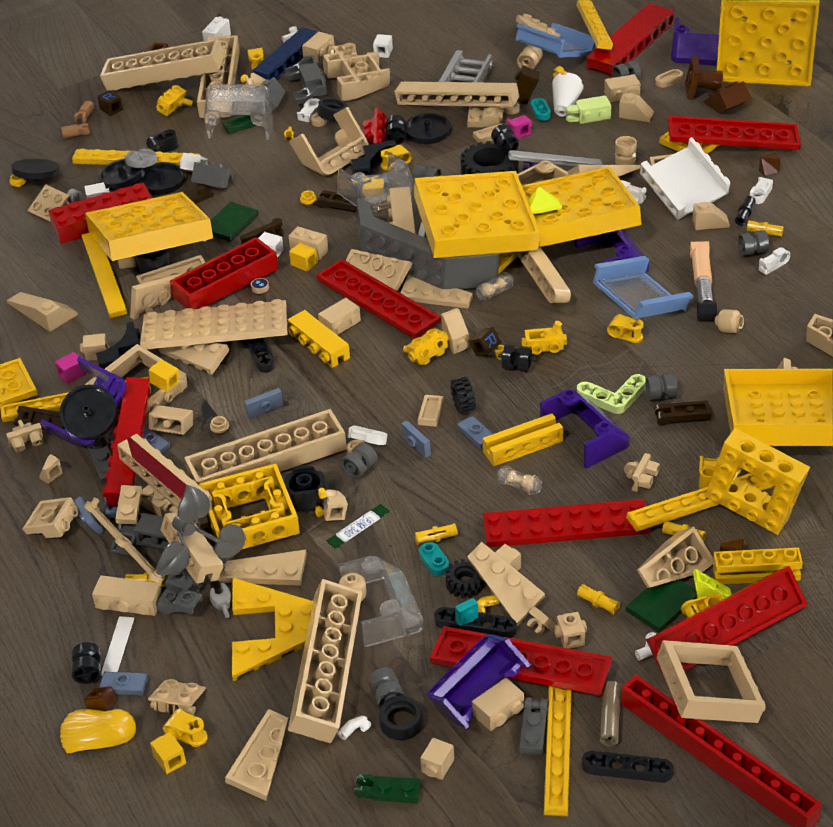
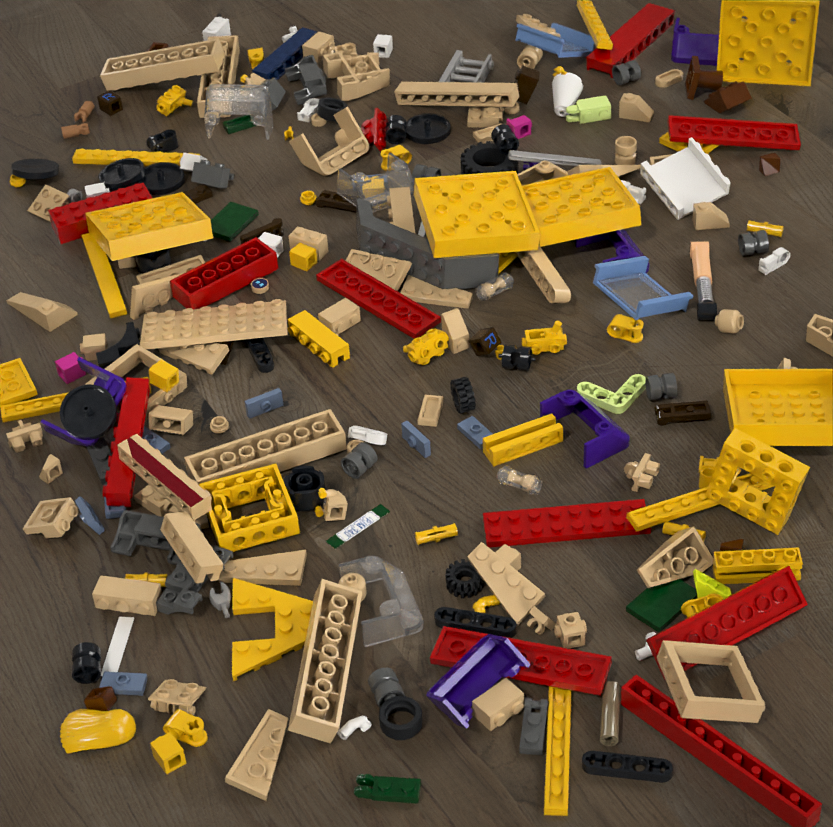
(35, 416): dark brown plate -> none
(122, 541): tan piece -> none
(128, 504): tan plate -> none
(141, 159): light grey tile -> none
(192, 506): dark grey plant -> none
(371, 158): black arch -> none
(433, 558): teal plate -> none
(437, 758): tan brick -> none
(466, 612): teal plate -> none
(540, 109): teal plate -> none
(543, 202): neon yellow slope -> none
(598, 599): yellow pin -> none
(618, 86): tan brick -> none
(745, 210): black pin -> none
(761, 189): white piece -> none

